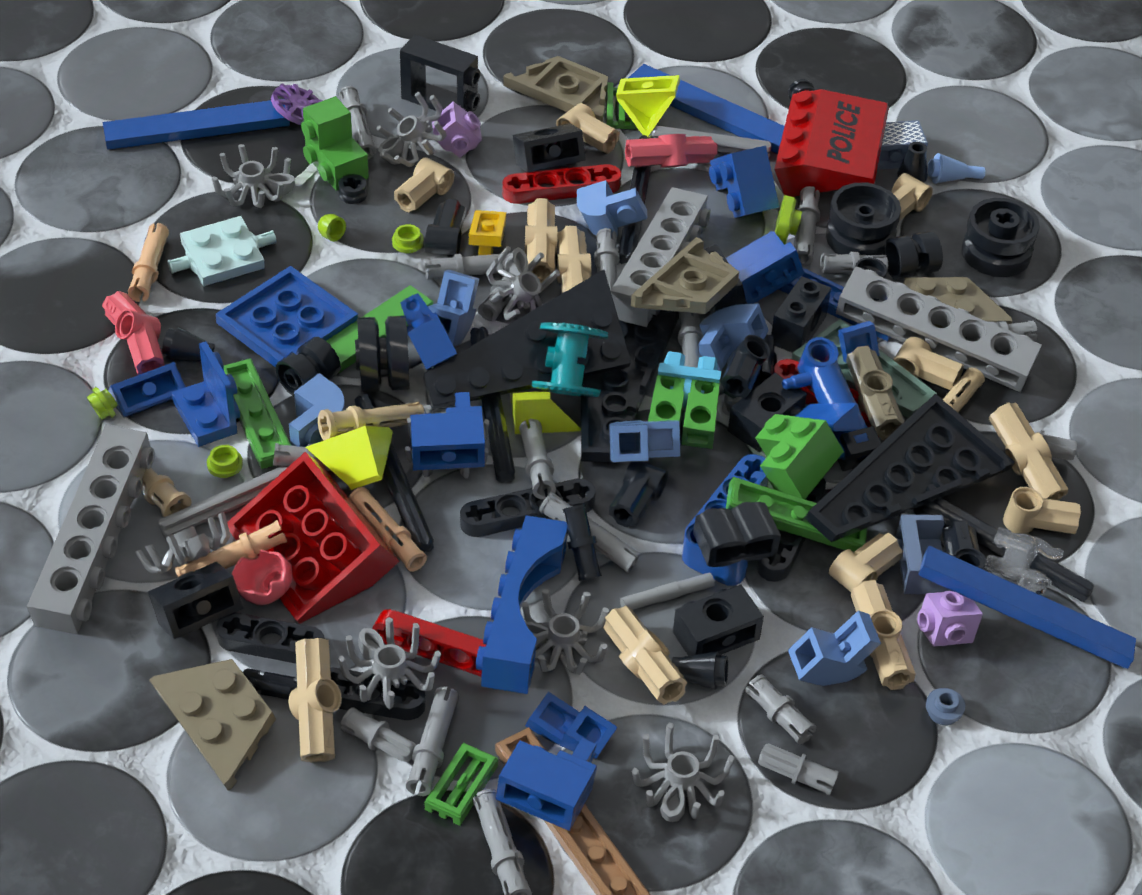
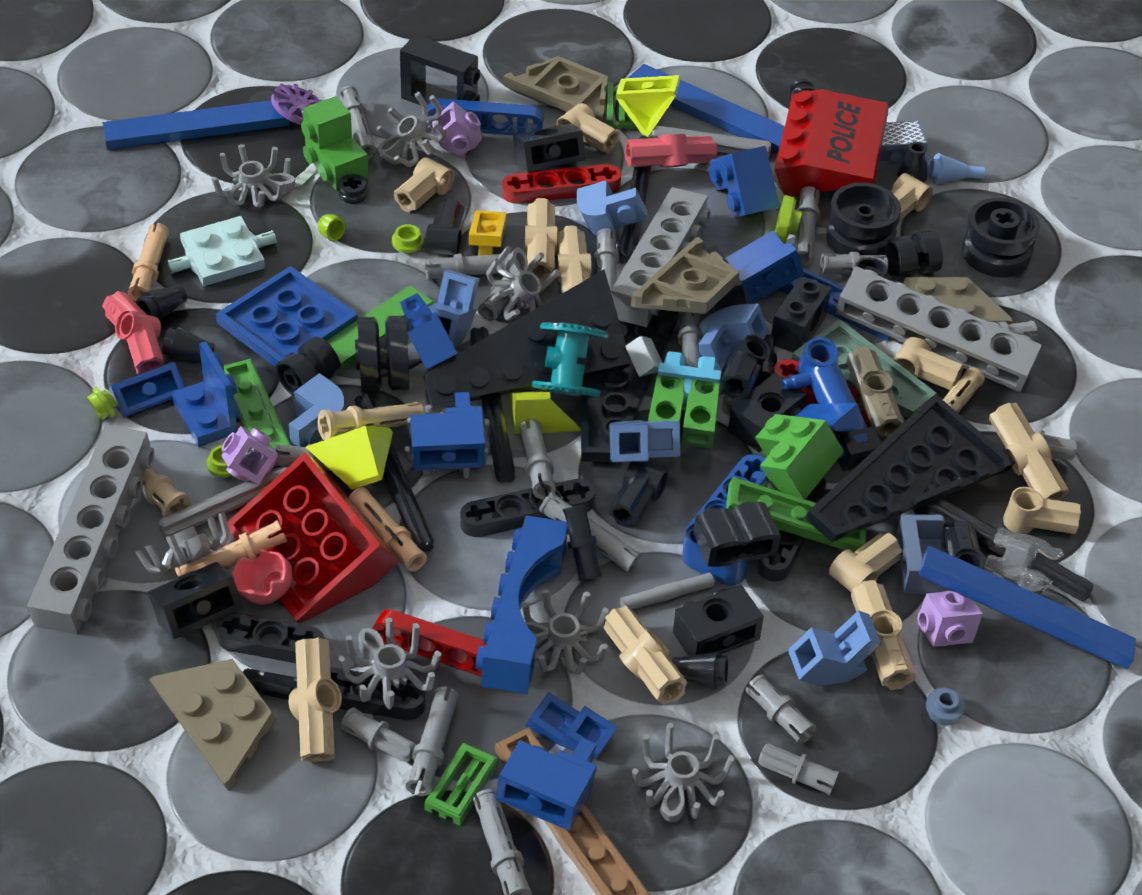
(162, 301): none -> black cone
(254, 464): none -> lavender brick
(487, 110): none -> blue beam
(644, 355): none -> white slope
(857, 336): blue tile -> none

